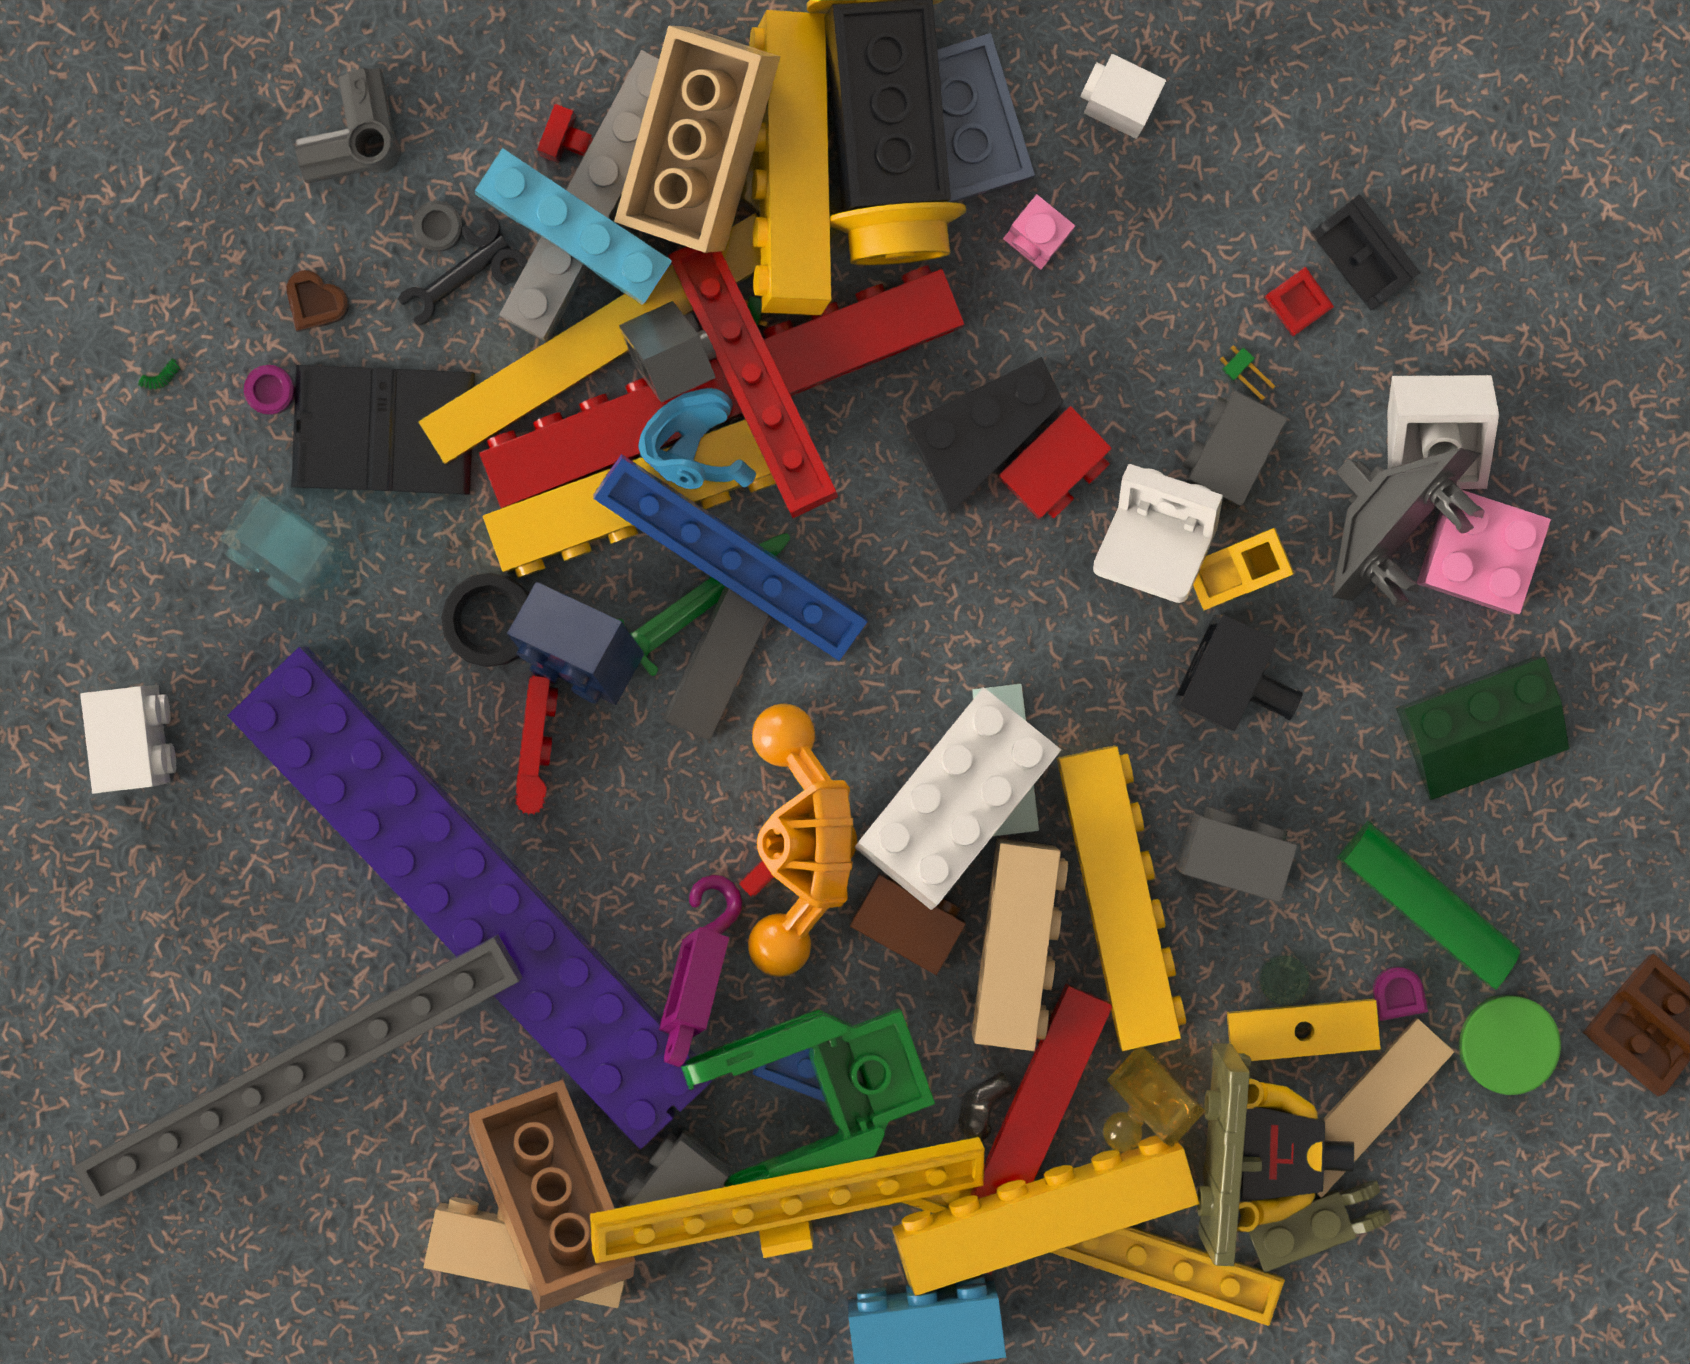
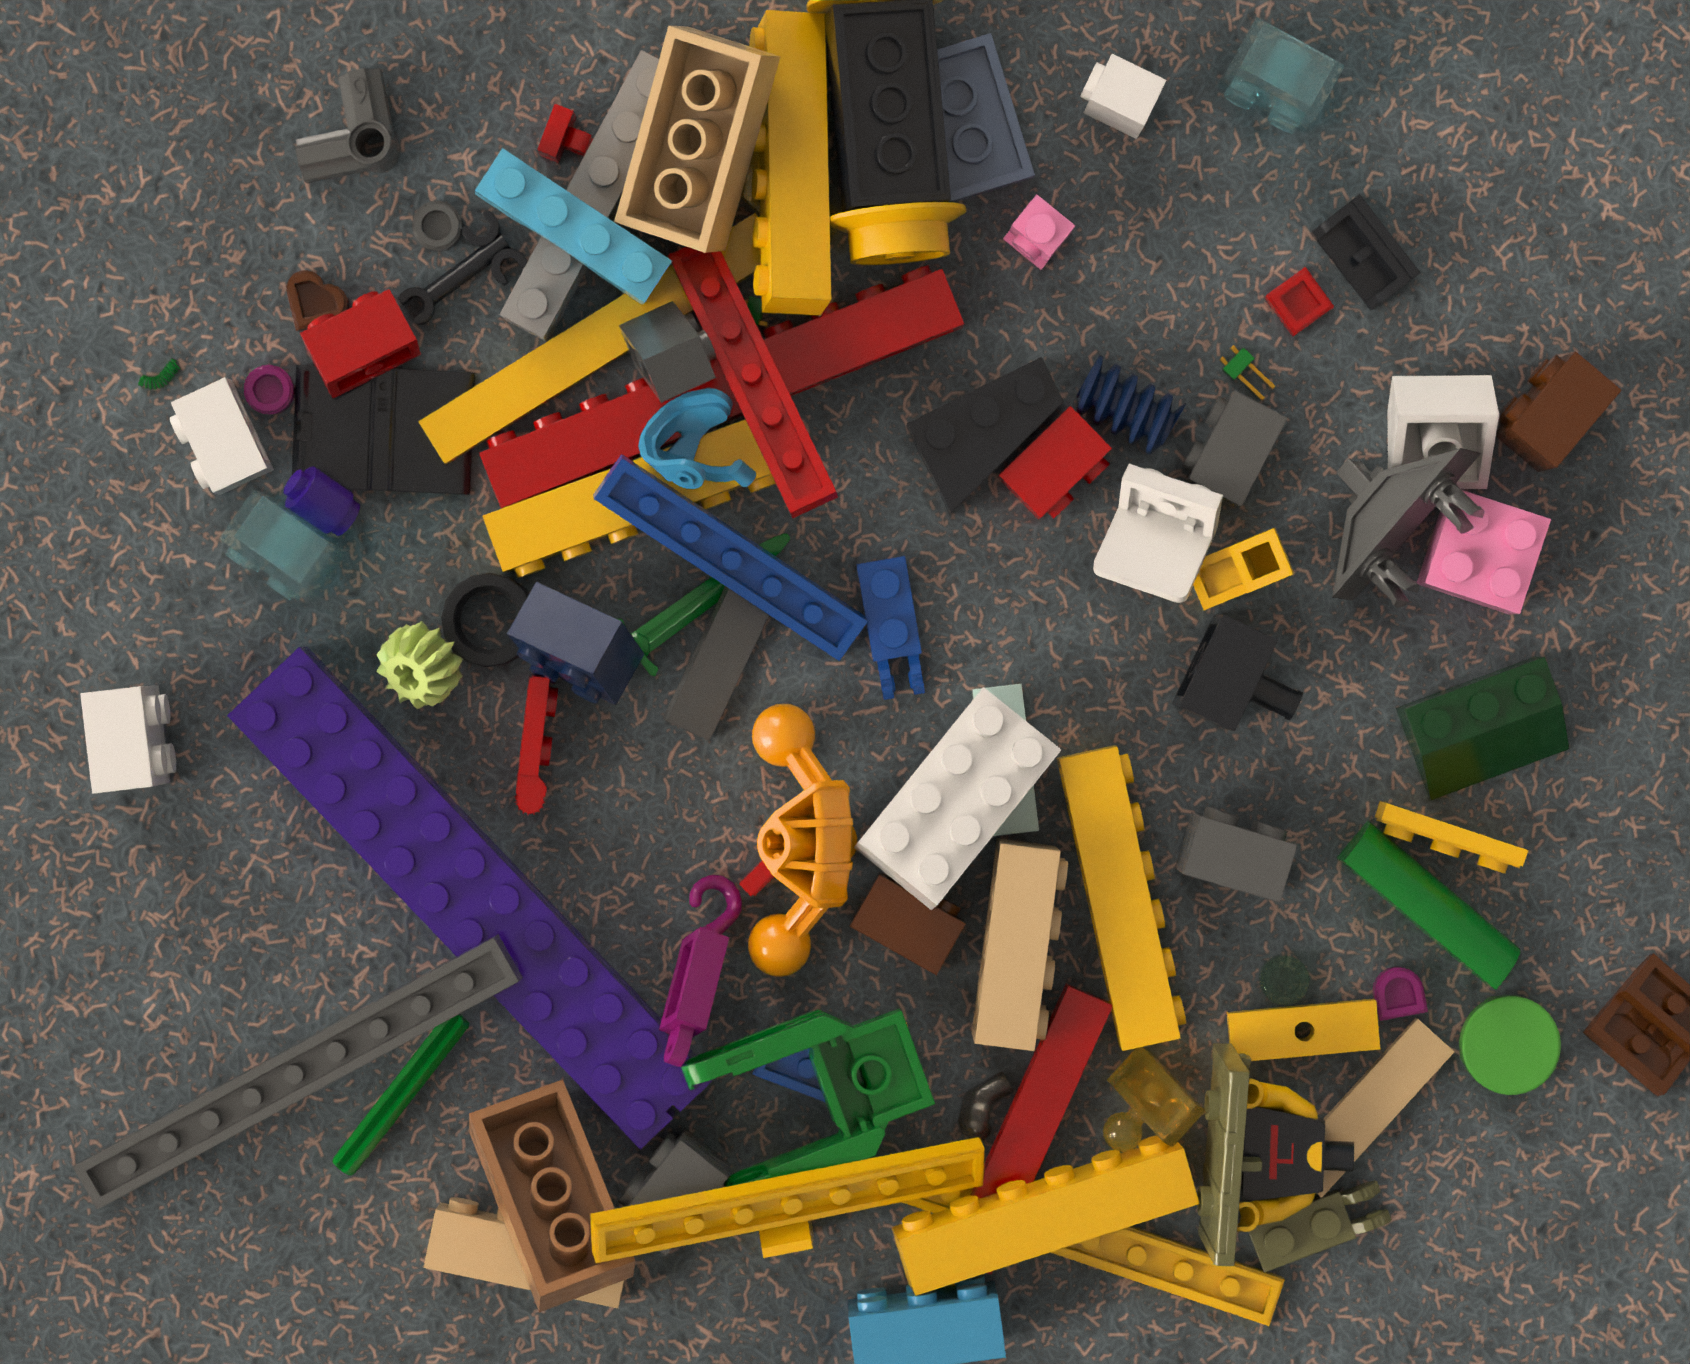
(220, 437): none -> white brick
(321, 501): none -> dark purple brick
(360, 342): none -> red brick
(399, 1094): none -> green axle
(419, 665): none -> yellowish green gear
(891, 620): none -> blue hinge
(1127, 405): none -> dark blue piece
(1280, 77): none -> clear light blue brick
(1449, 838): none -> yellow tile
(1556, 411): none -> reddish brown brick

